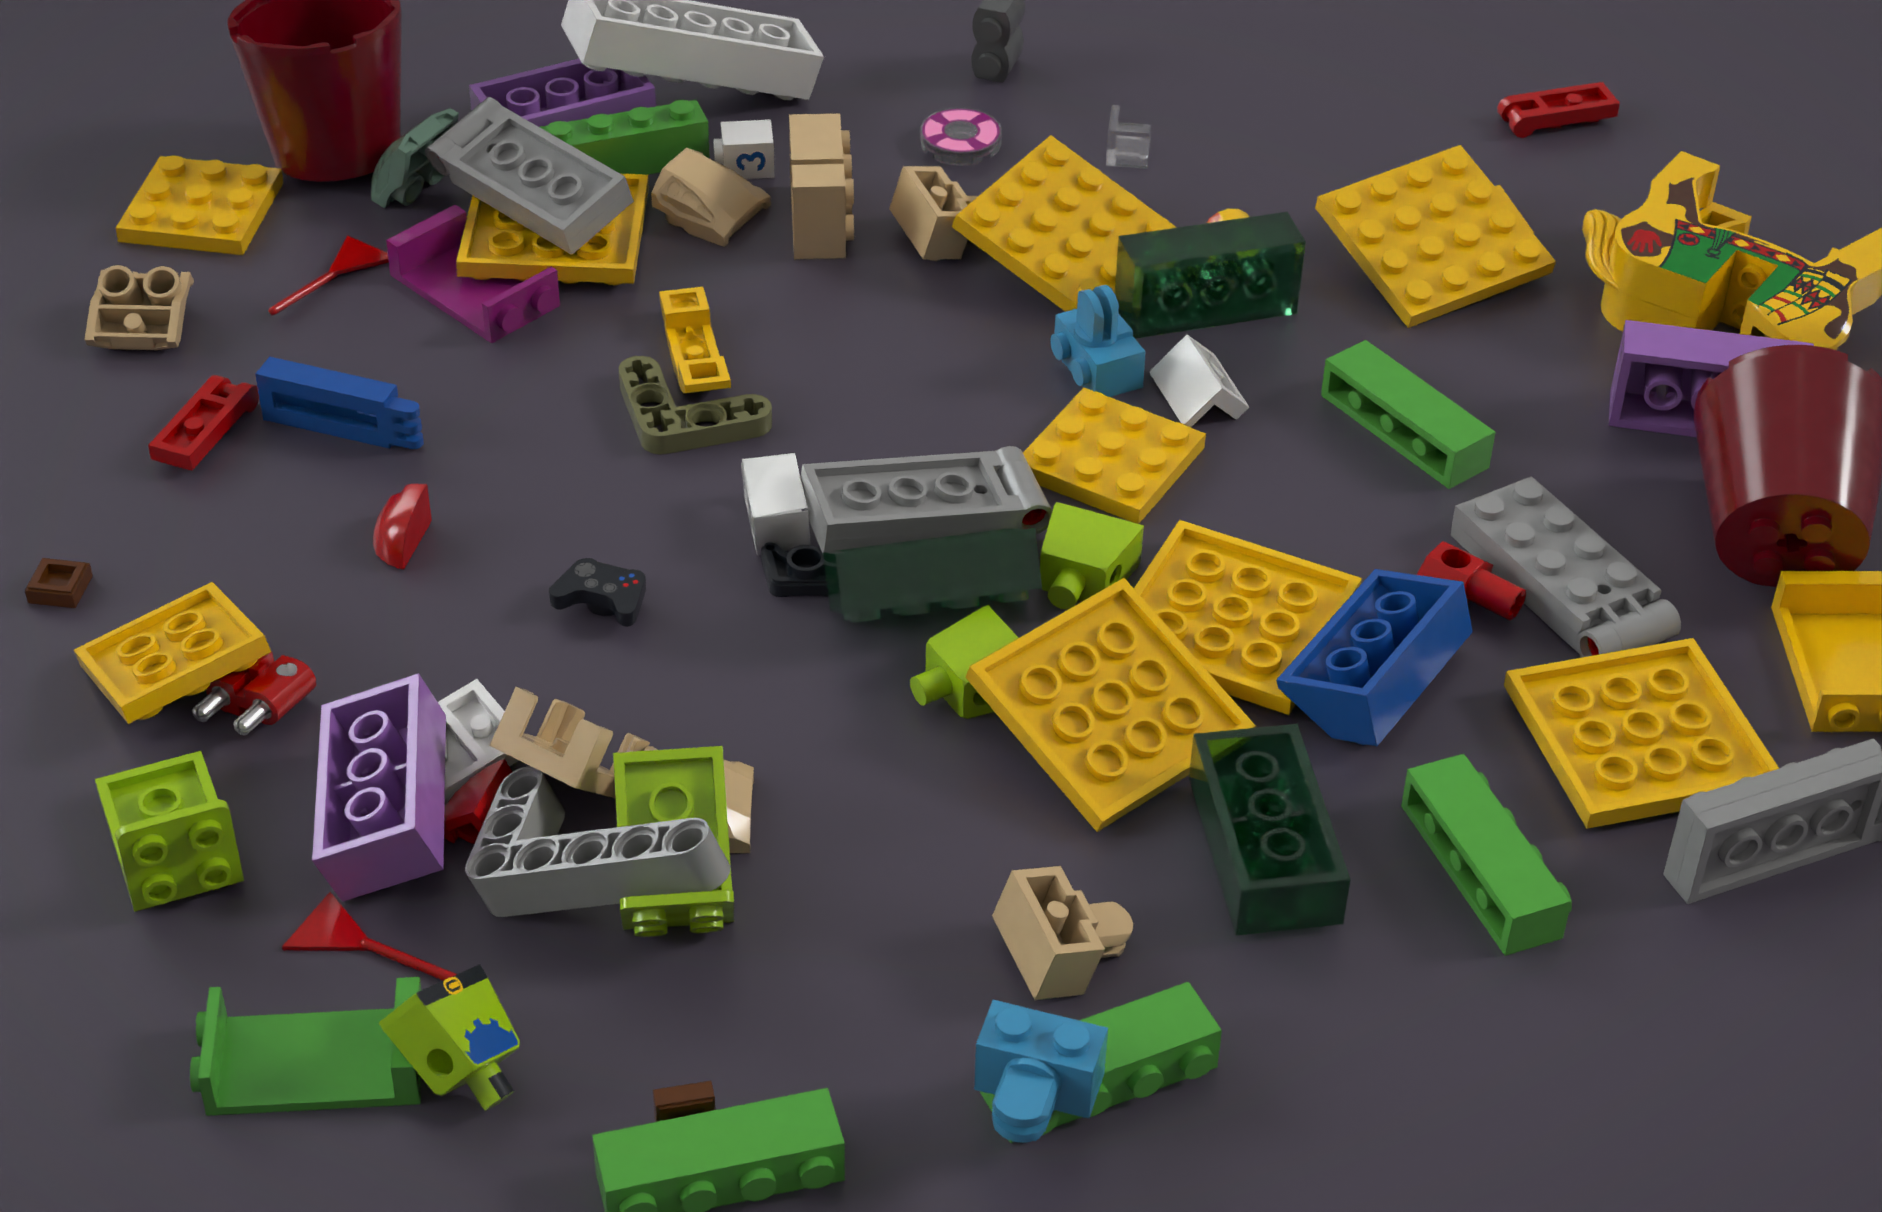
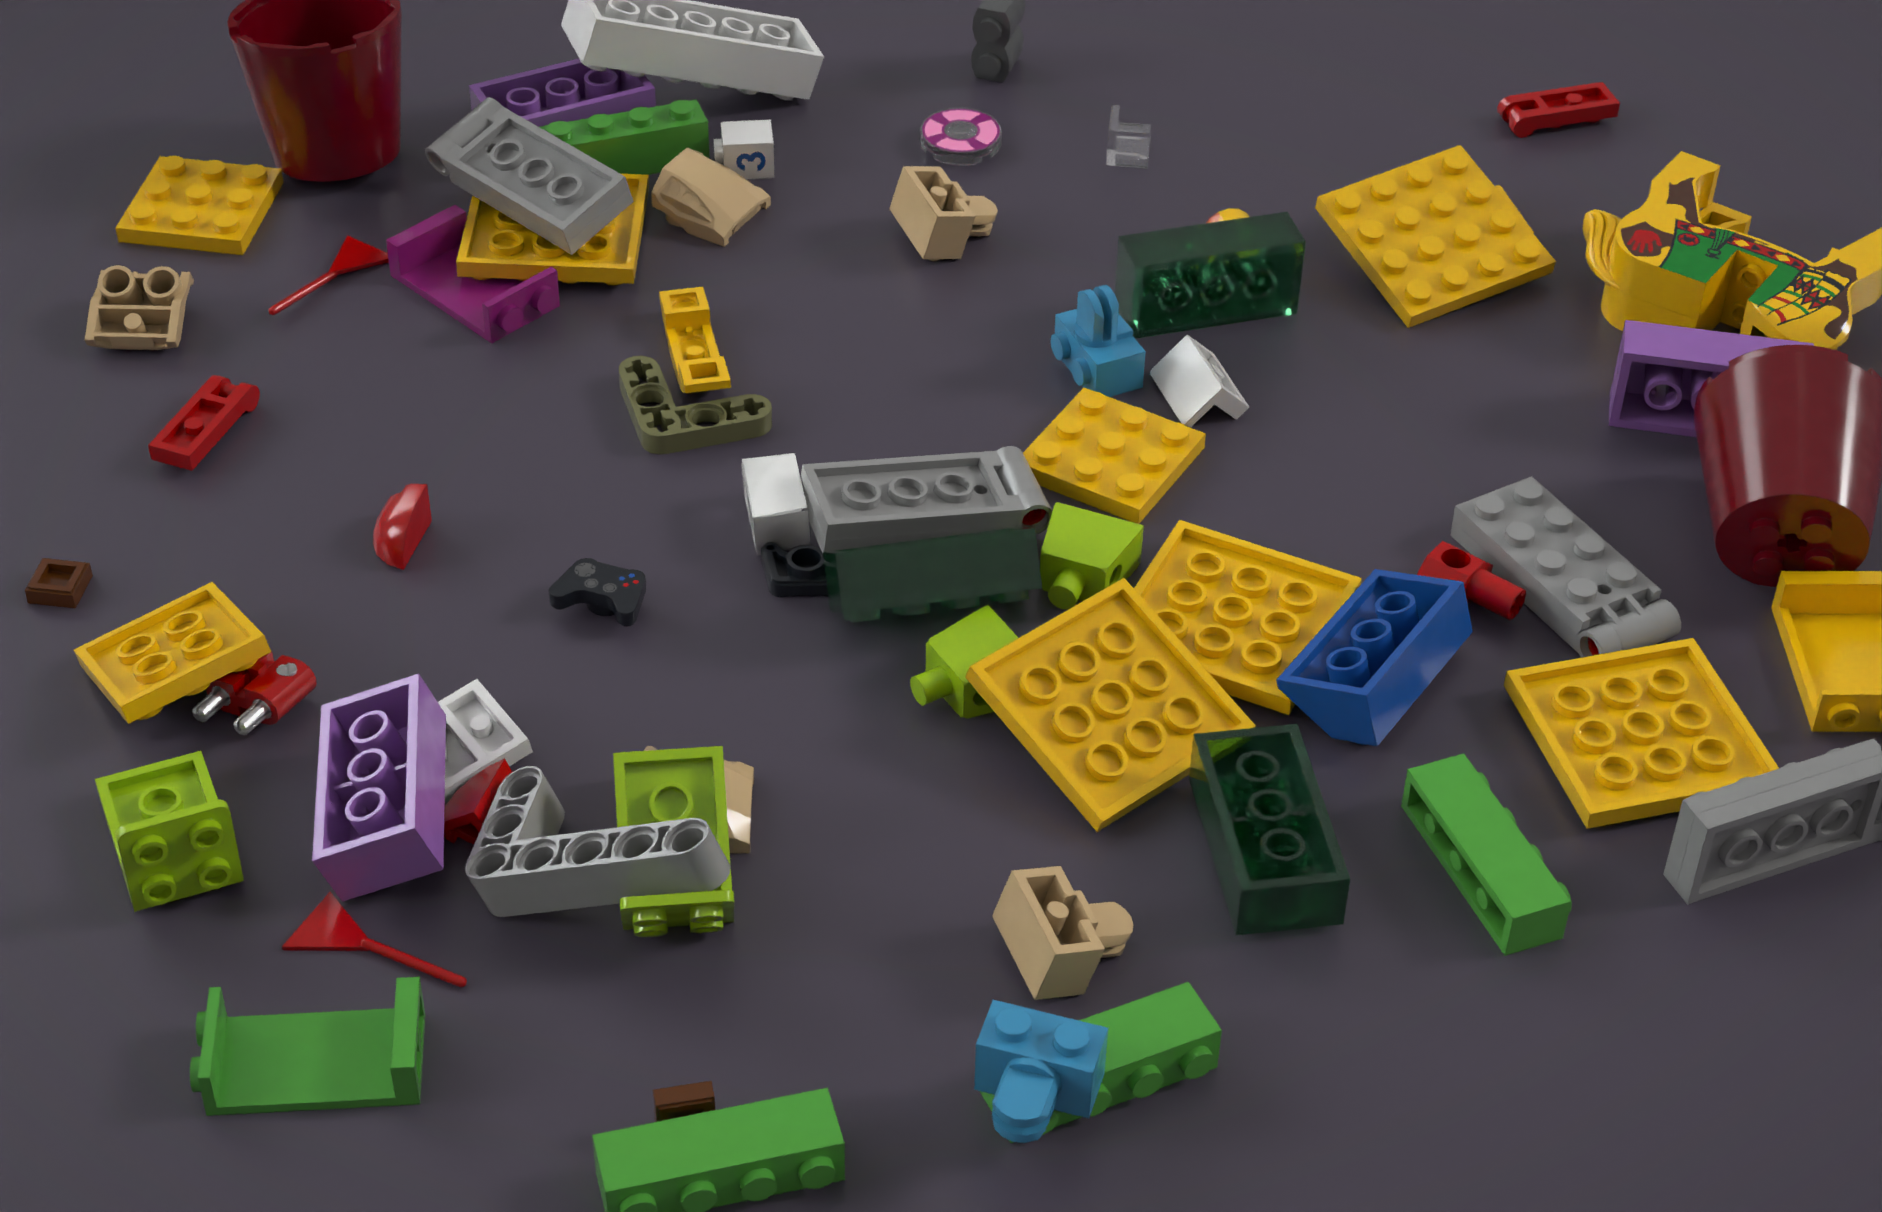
(337, 404): blue hinge -> none
(404, 163): sand green slope -> none
(456, 1036): lime torso -> none
(564, 745): tan panel -> none
(820, 186): tan piece -> none
(1056, 222): yellow plate -> none
(1408, 414): bright green brick -> none

